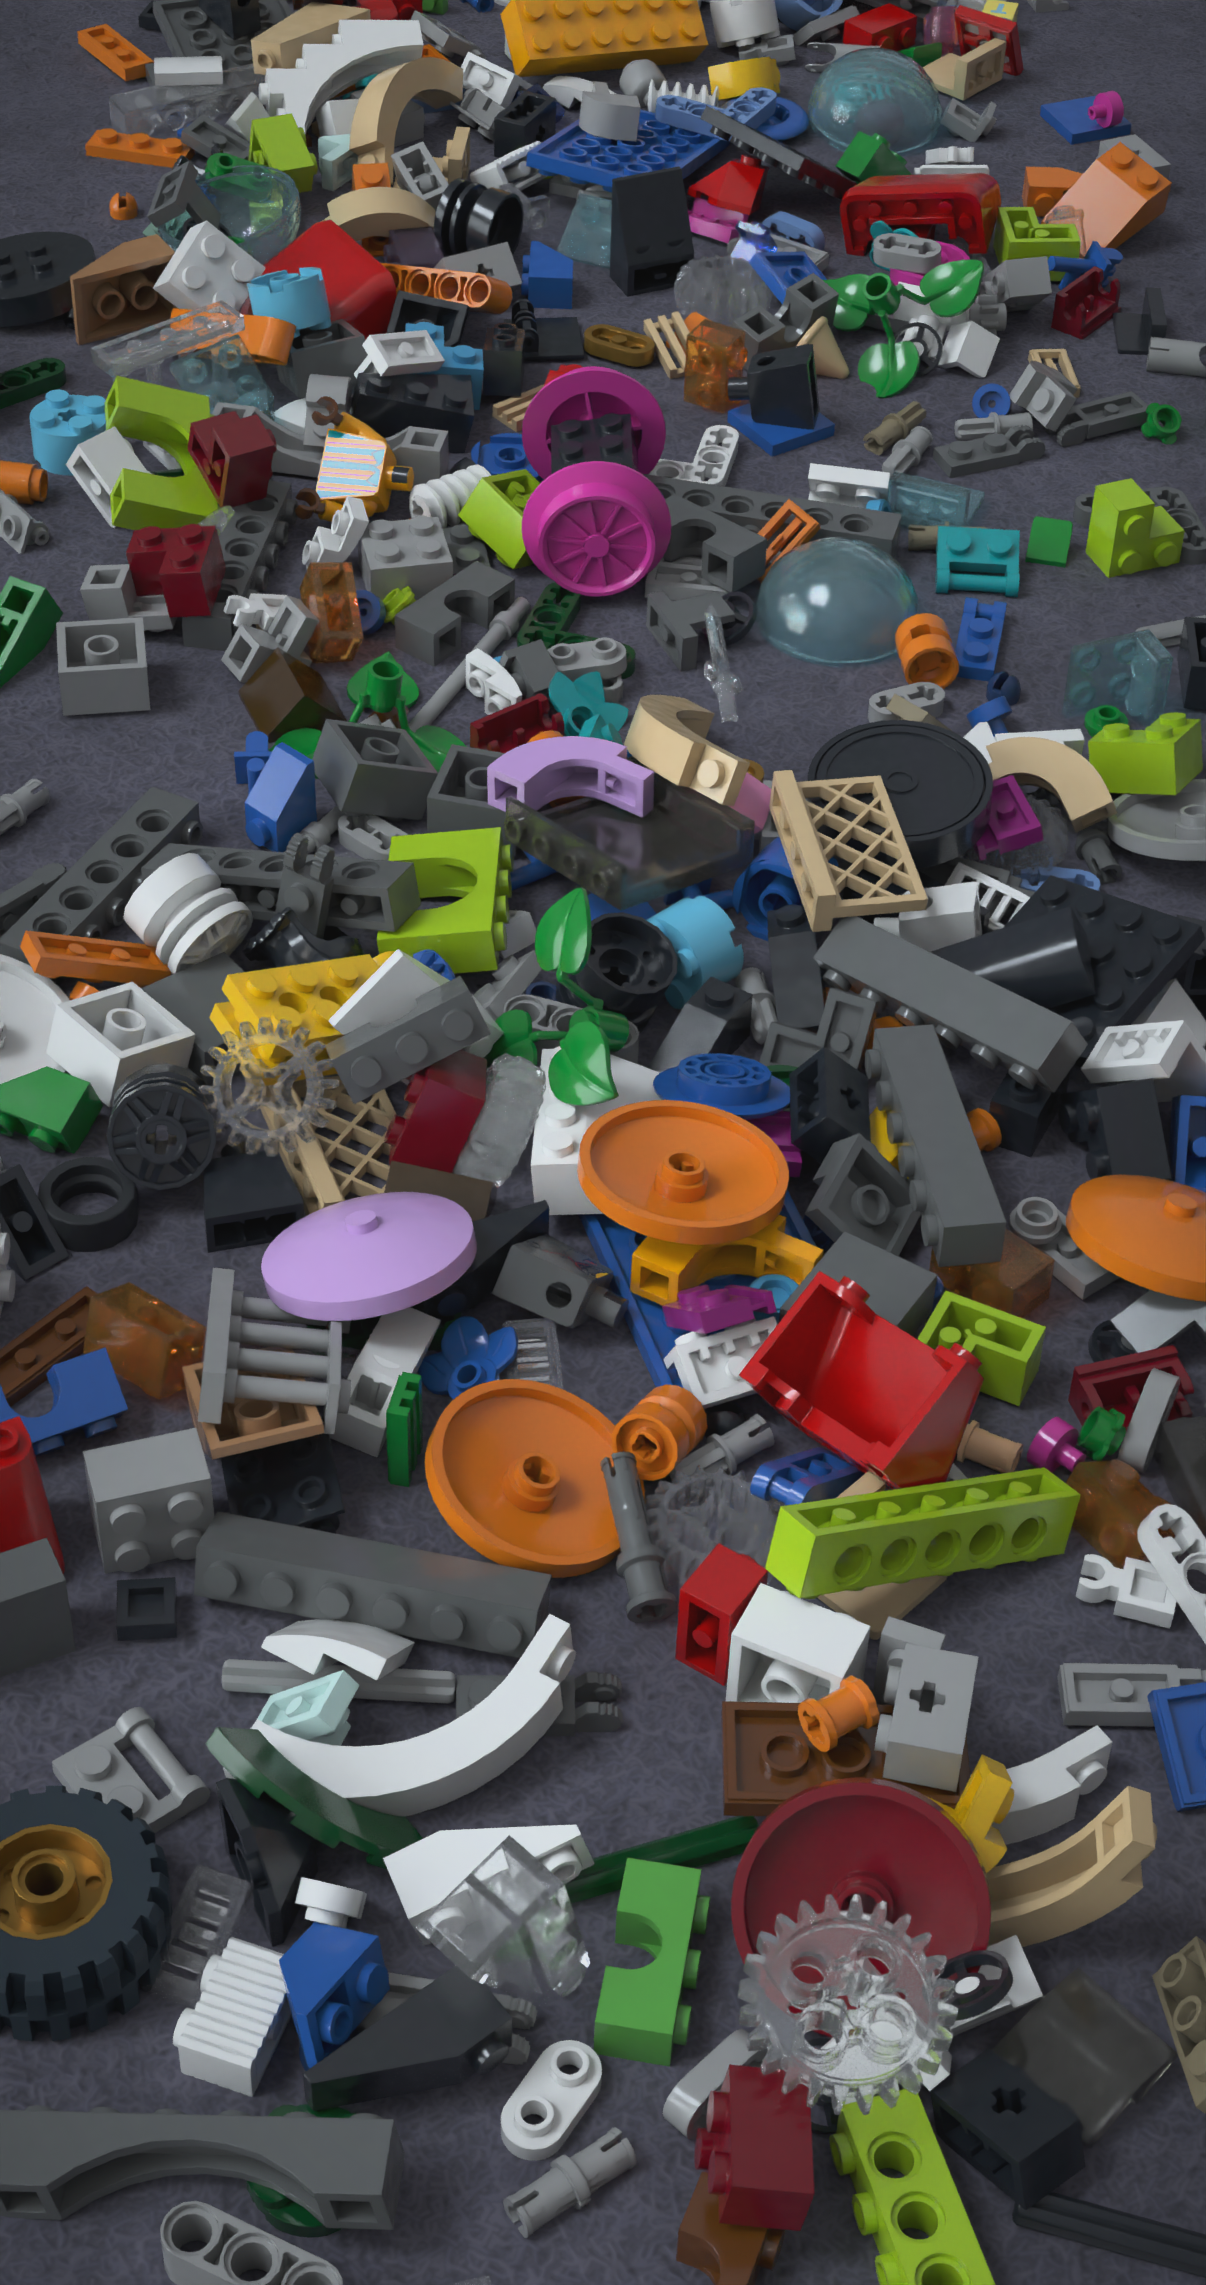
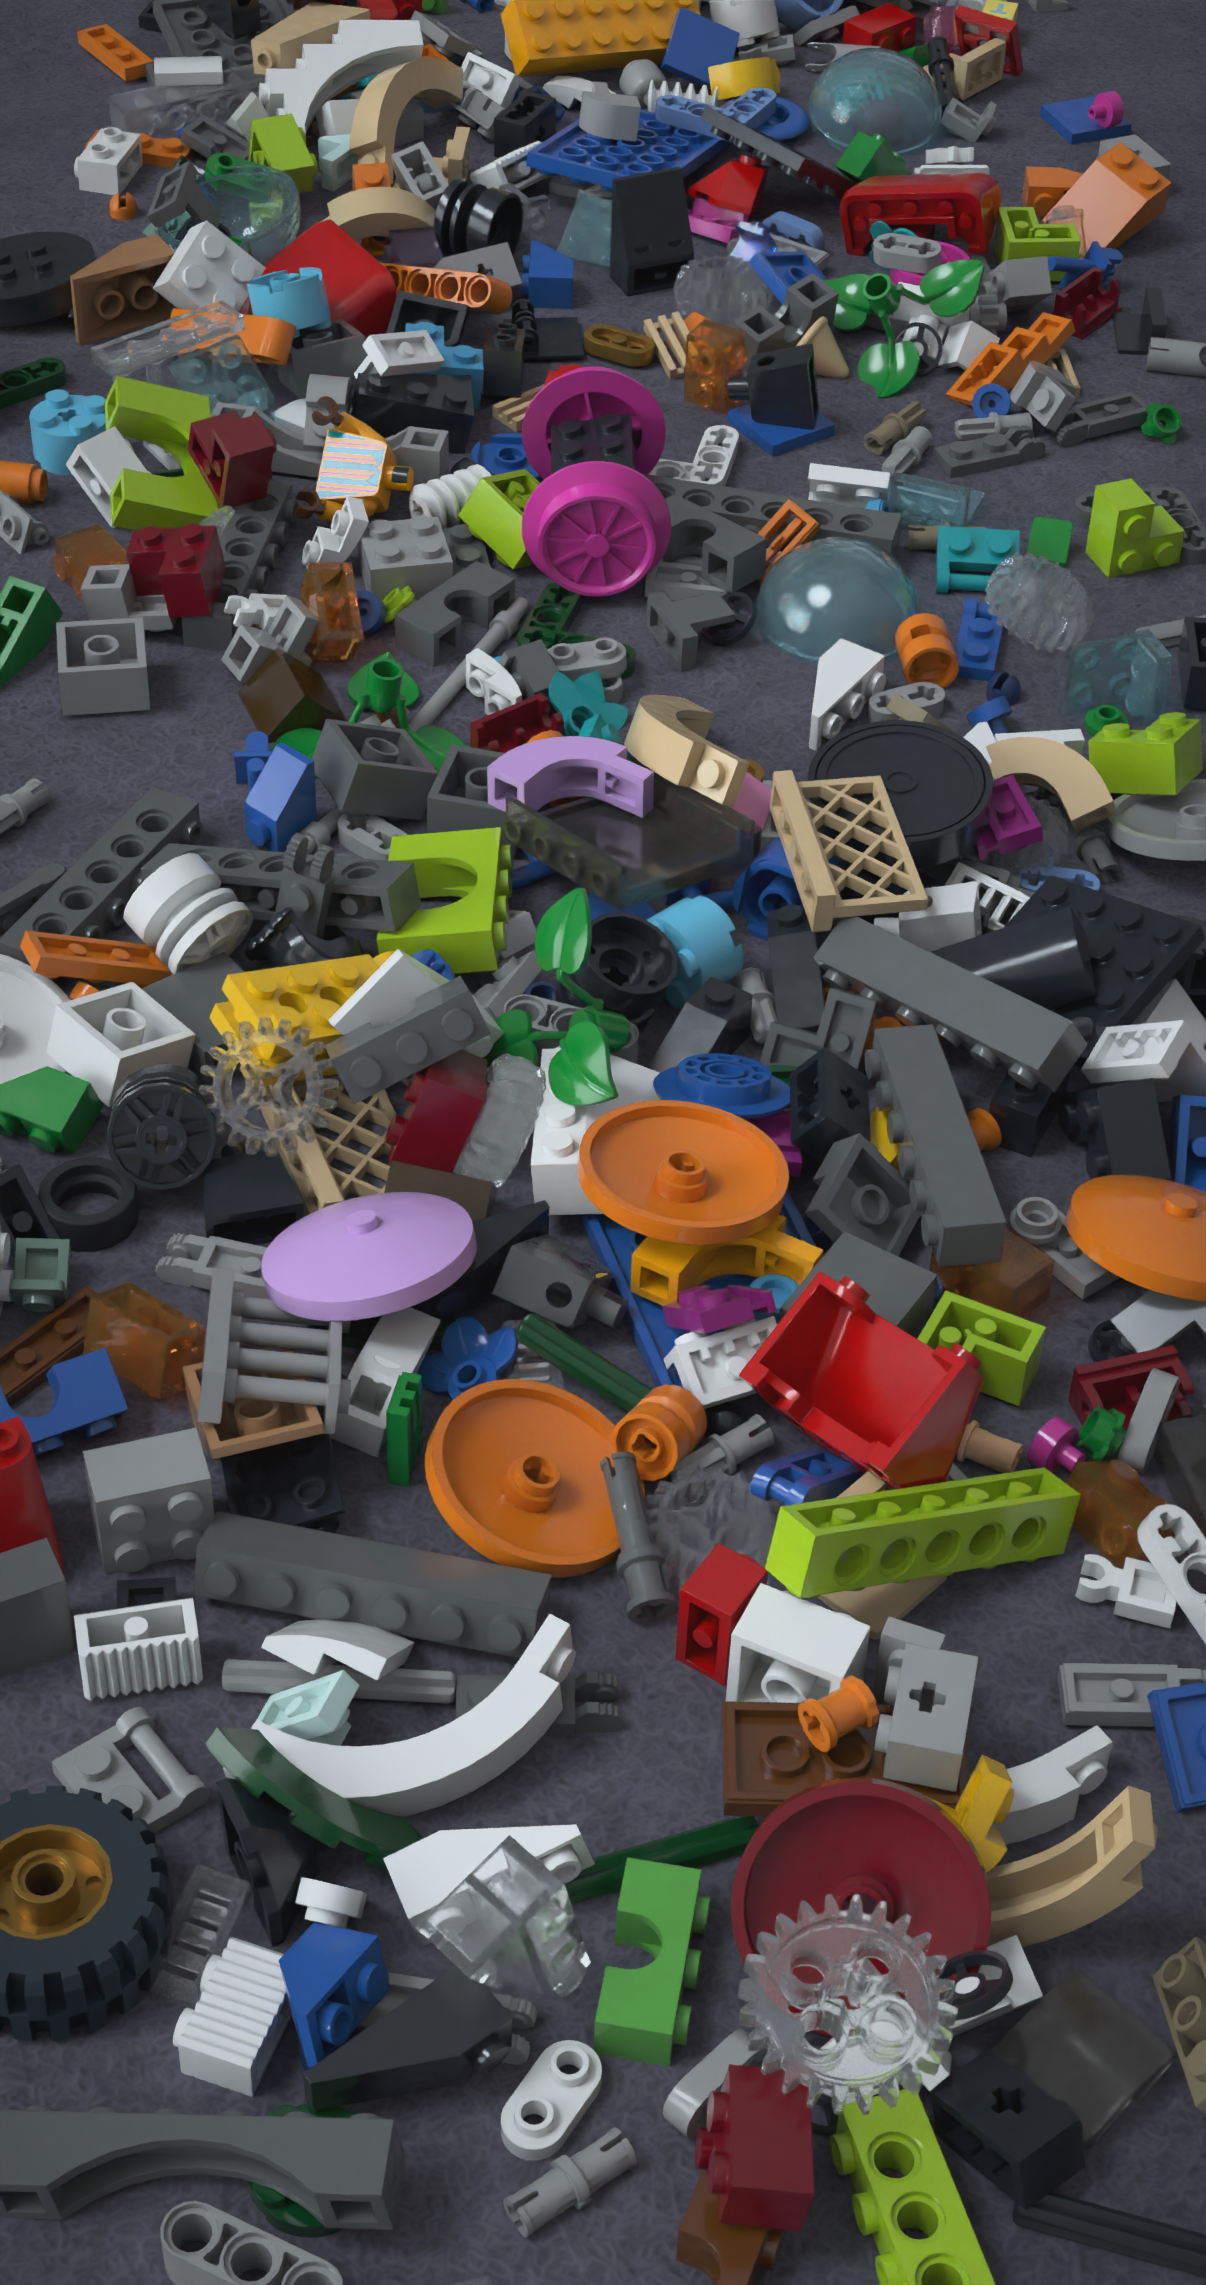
(41, 1273): none -> sand green bracket
(84, 549): none -> clear orange brick
(109, 161): none -> white brick
(138, 1648): none -> white brick
(196, 1256): none -> light grey hinge
(581, 1362): none -> dark green axle
(696, 45): none -> blue tile
(718, 670): clear sword -> none
(843, 685): none -> white slope
(939, 55): none -> black pin
(1007, 362): none -> orange slope
(1040, 602): none -> clear gear

